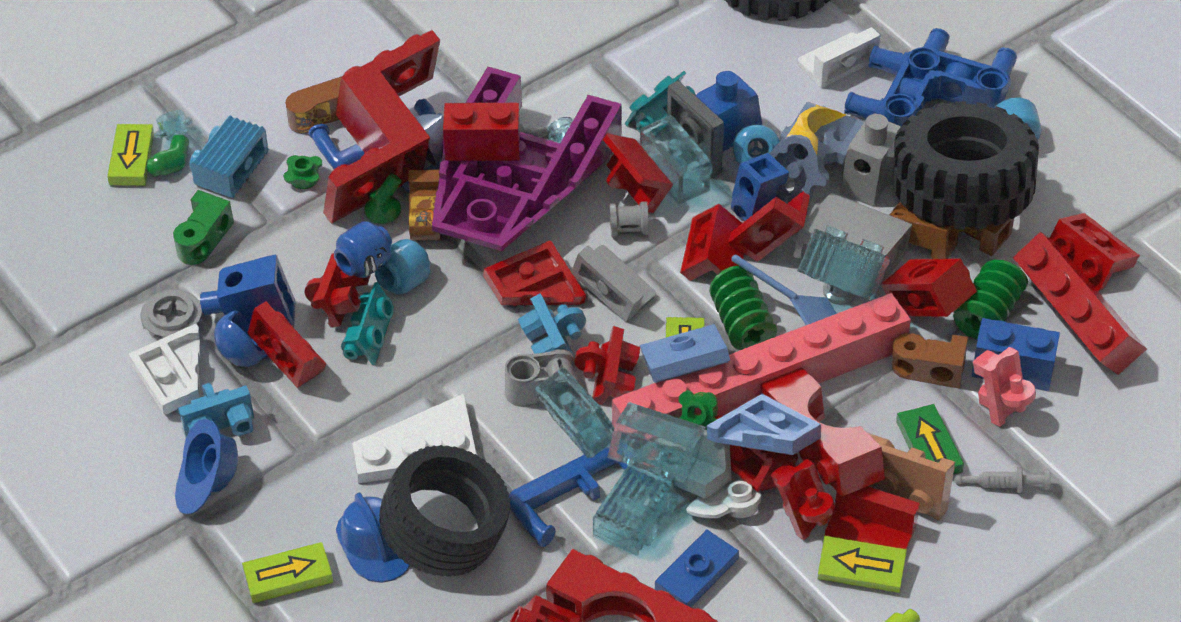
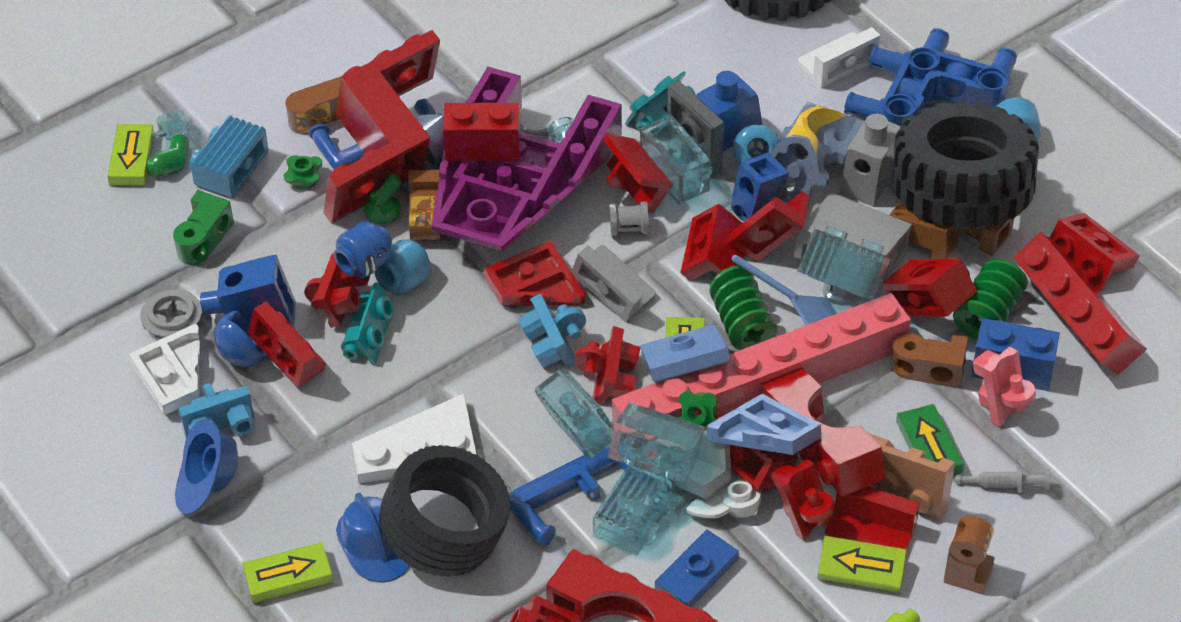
(526, 372): light grey piece -> none
(967, 556): none -> dark orange leg

